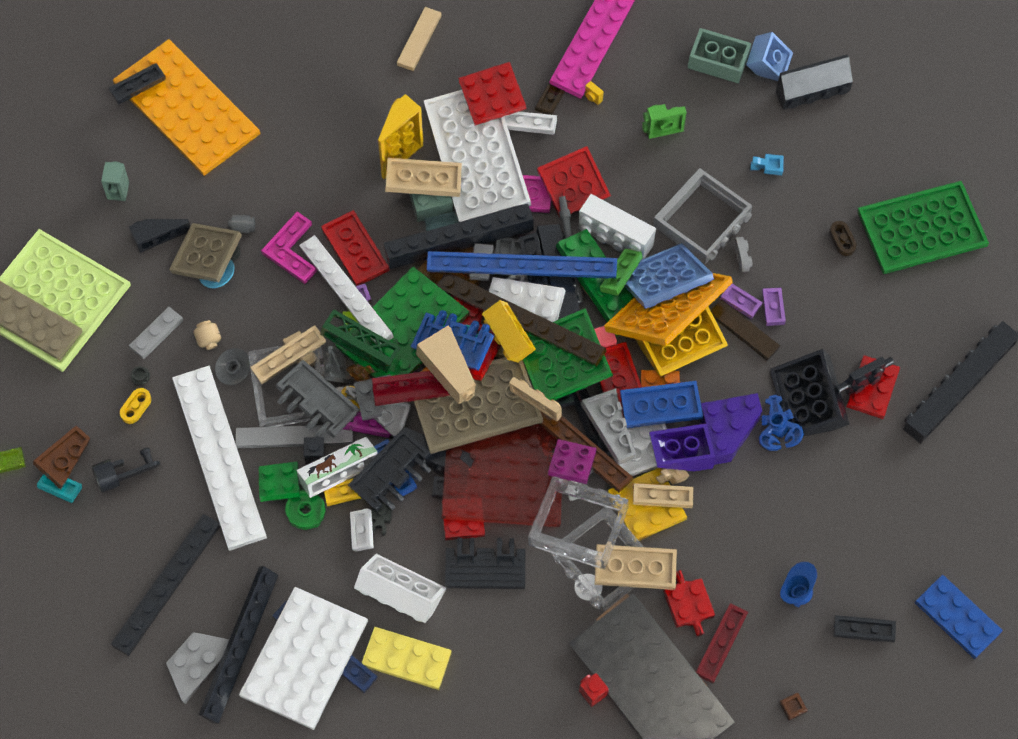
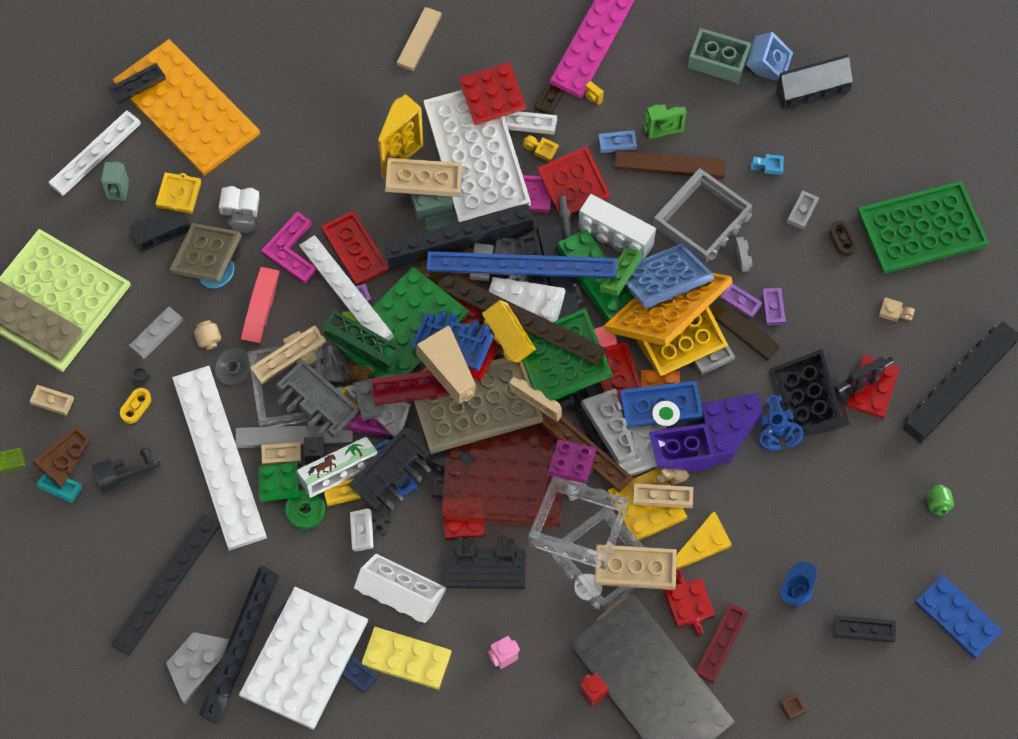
(51, 400): none -> tan plate
(94, 153): none -> white plate
(178, 193): none -> yellow plate
(239, 201): none -> white brick
(260, 305): none -> coral slope
(281, 453): none -> tan plate
(503, 652): none -> bright pink brick
(545, 149): none -> yellow plate
(617, 141): none -> medium blue plate
(666, 413): none -> white sticker
(668, 164): none -> reddish brown tile
(705, 542): none -> yellow wing
(714, 360): none -> light grey plate
(803, 210): none -> light grey plate
(893, 310): none -> tan plate
(939, 500): none -> bright green head

